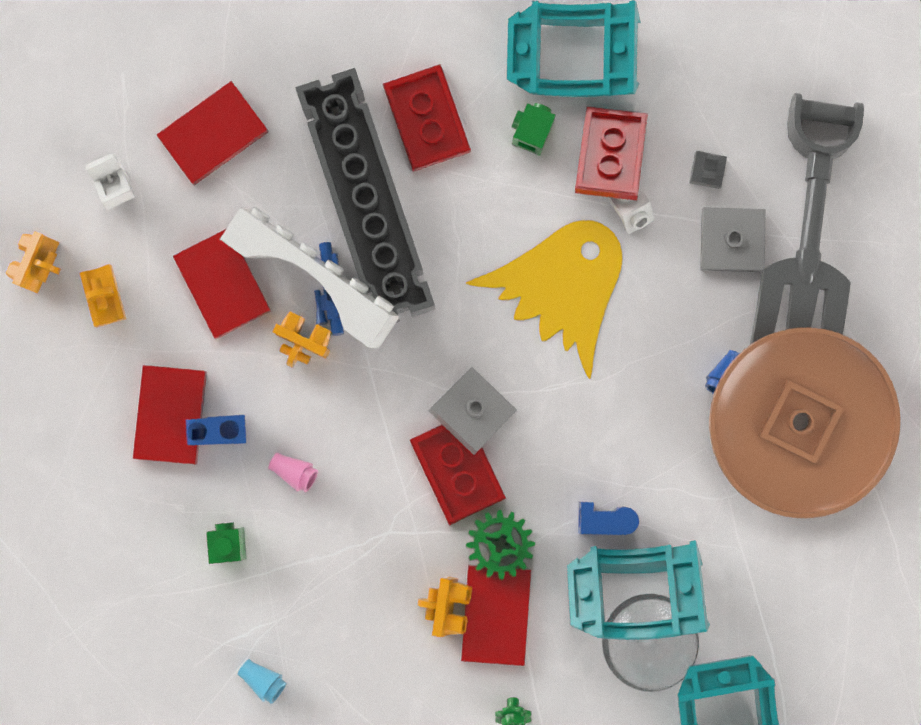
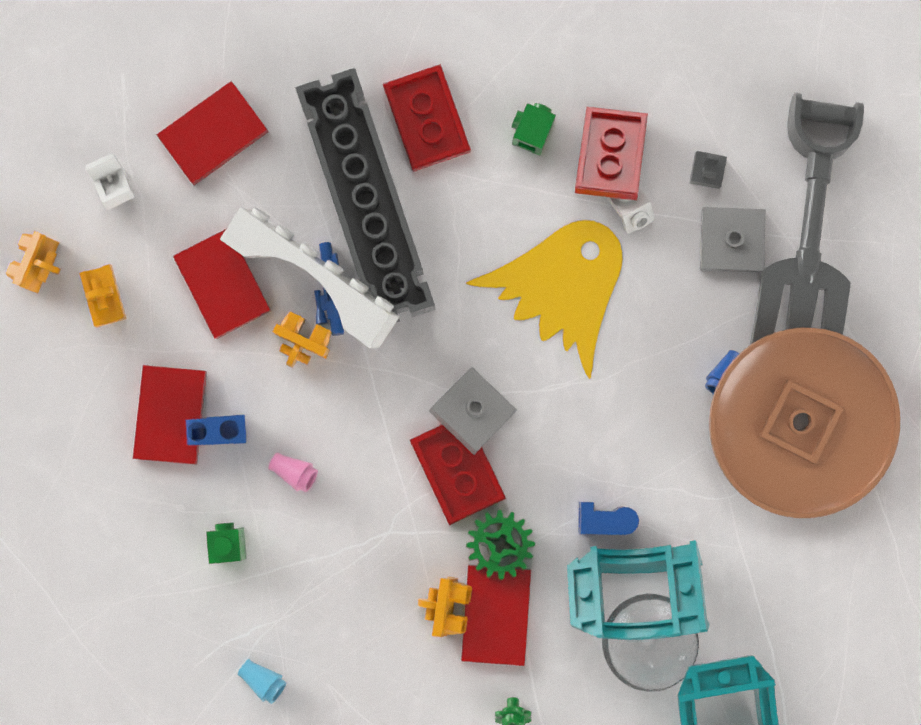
(620, 48): teal wedge -> none

